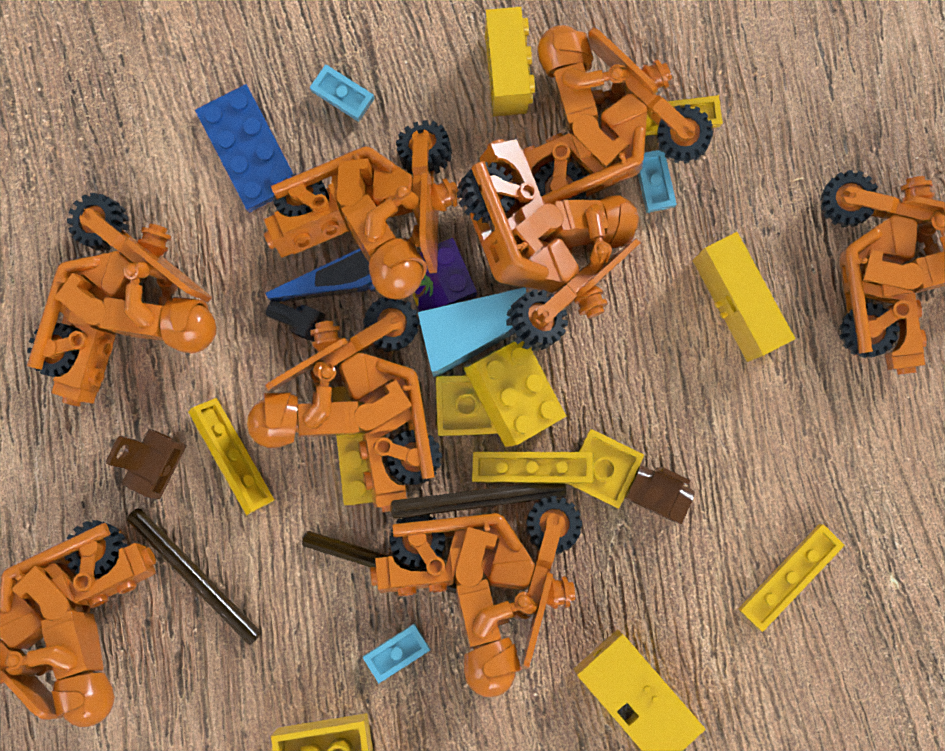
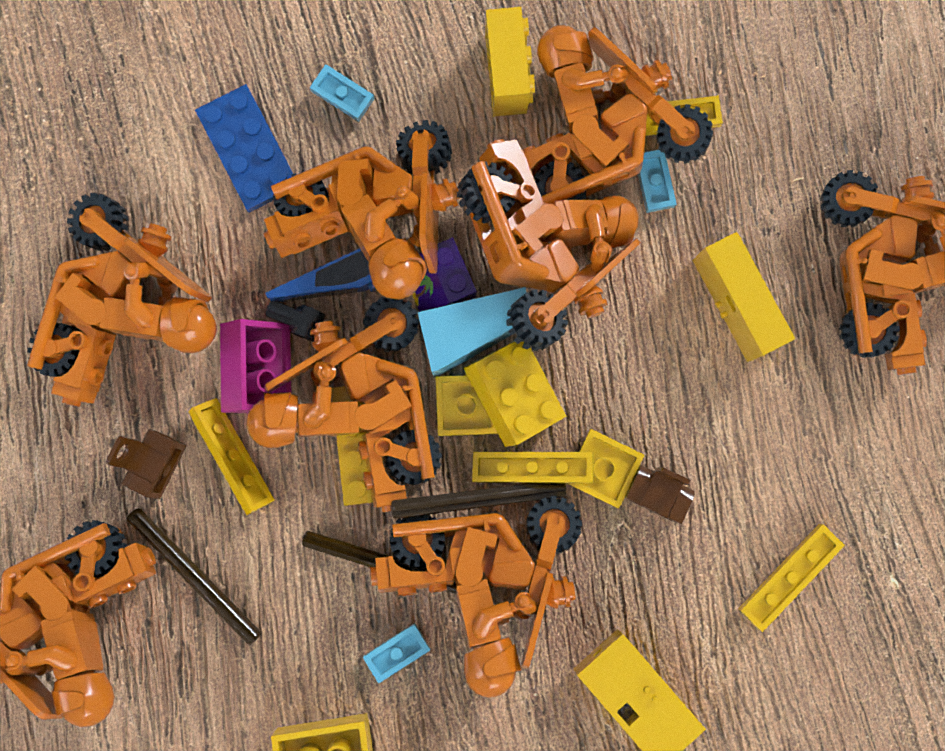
(250, 358): none -> dark pink slope

